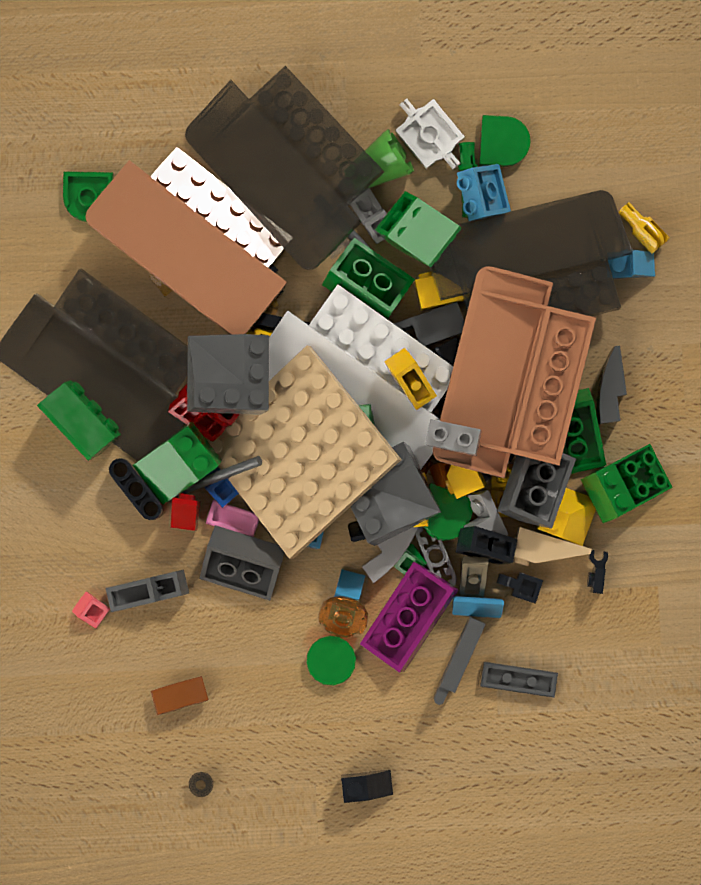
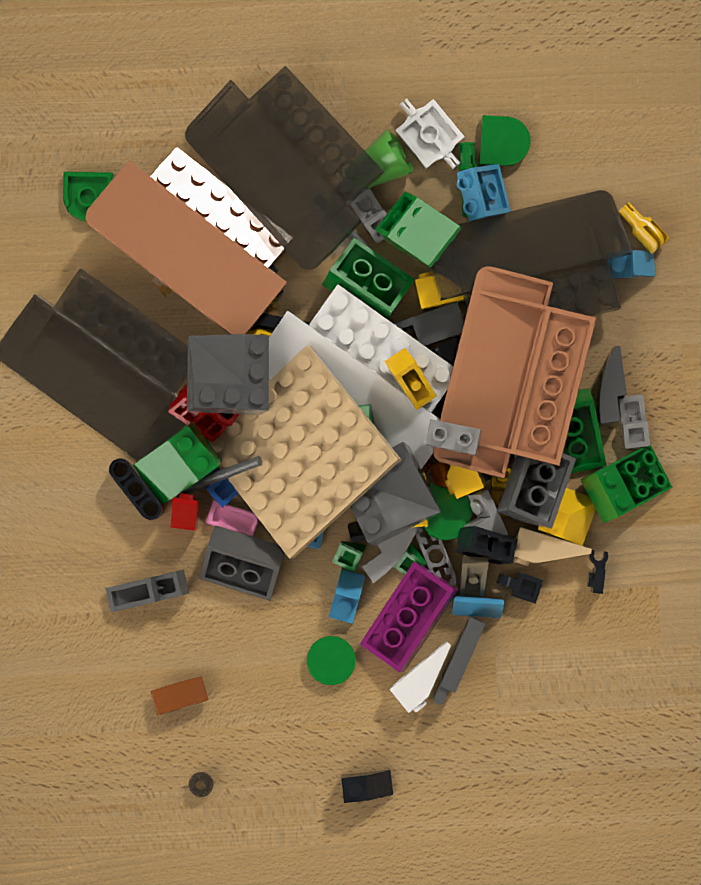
(79, 419): green slope -> none
(90, 610): coral slope -> none
(343, 616): clear orange tile -> none
(349, 555): none -> green slope
(418, 682): none -> white slope
(519, 679): dark grey tile -> none
(633, 421): none -> light grey slope

